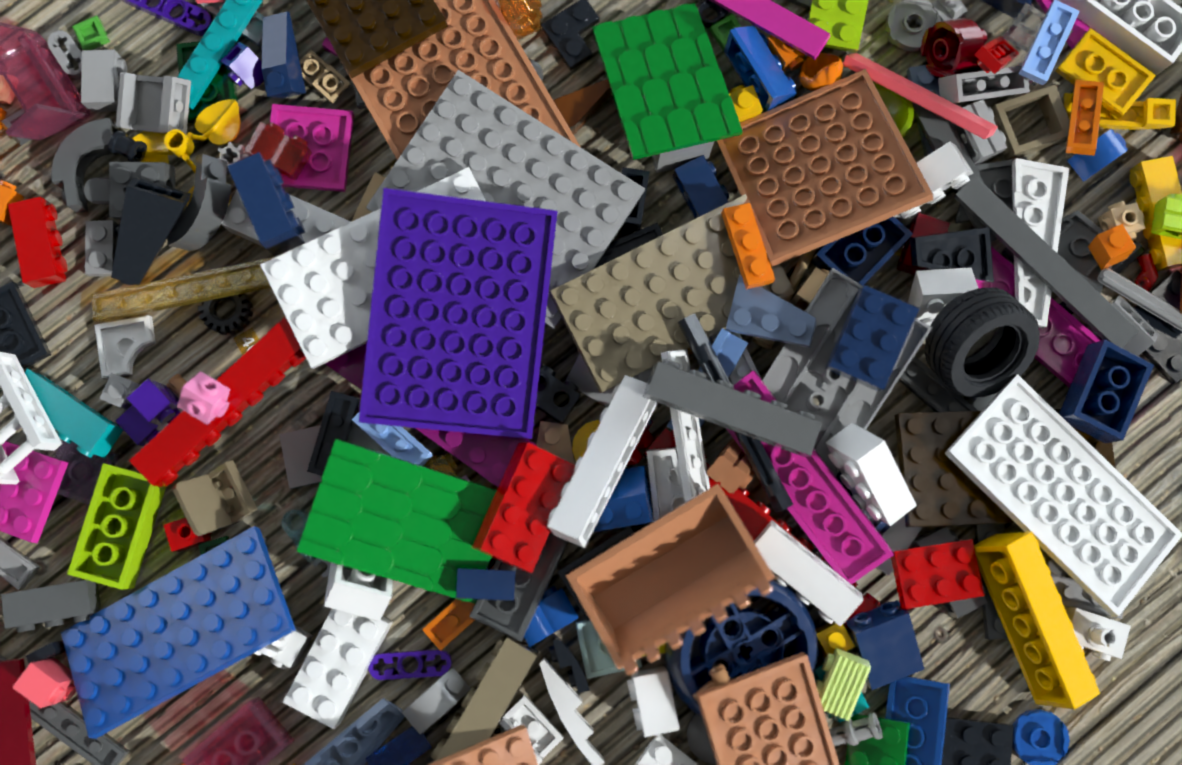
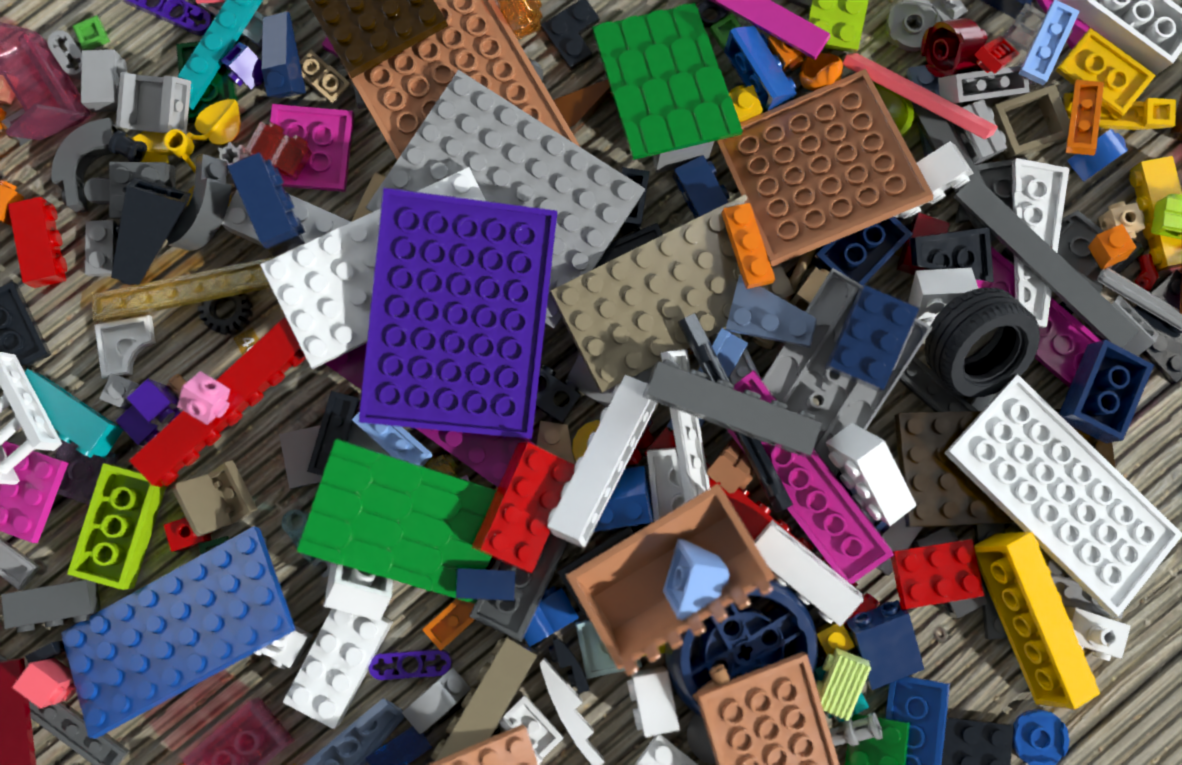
(693, 579): none -> light blue slope

